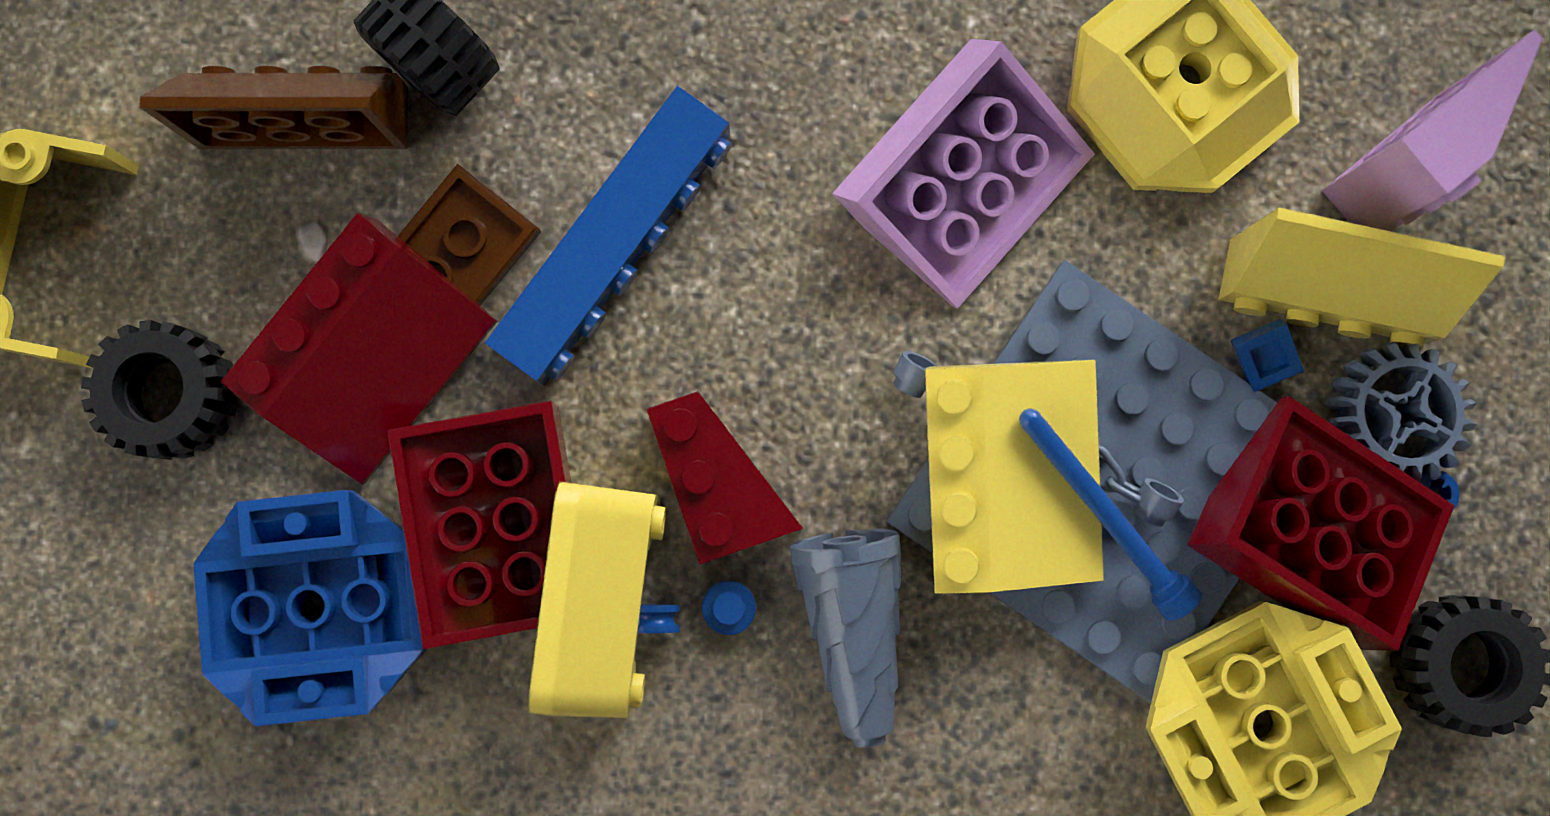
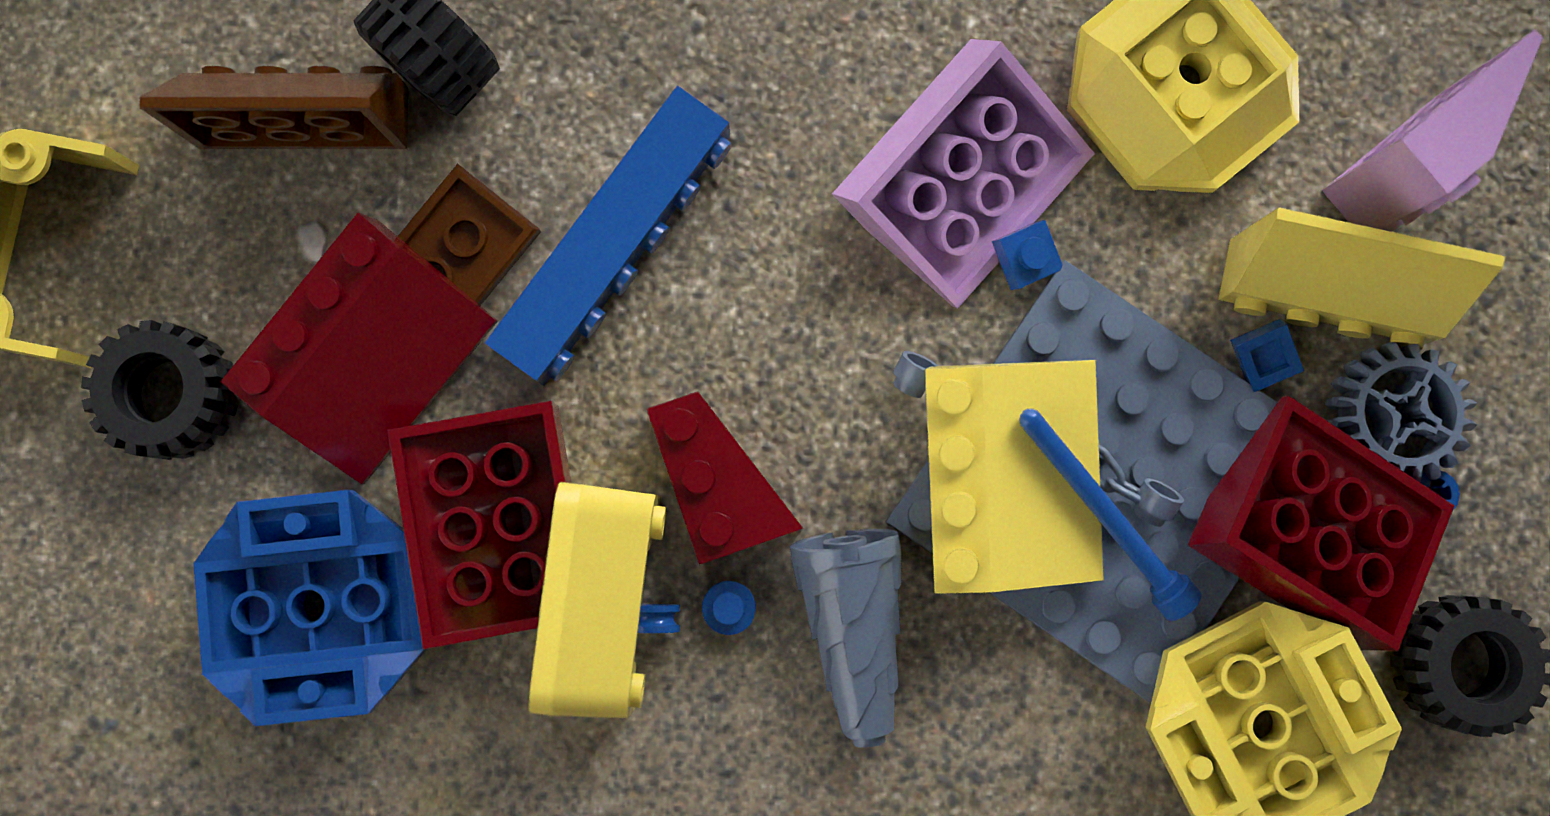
(1027, 255): none -> blue plate

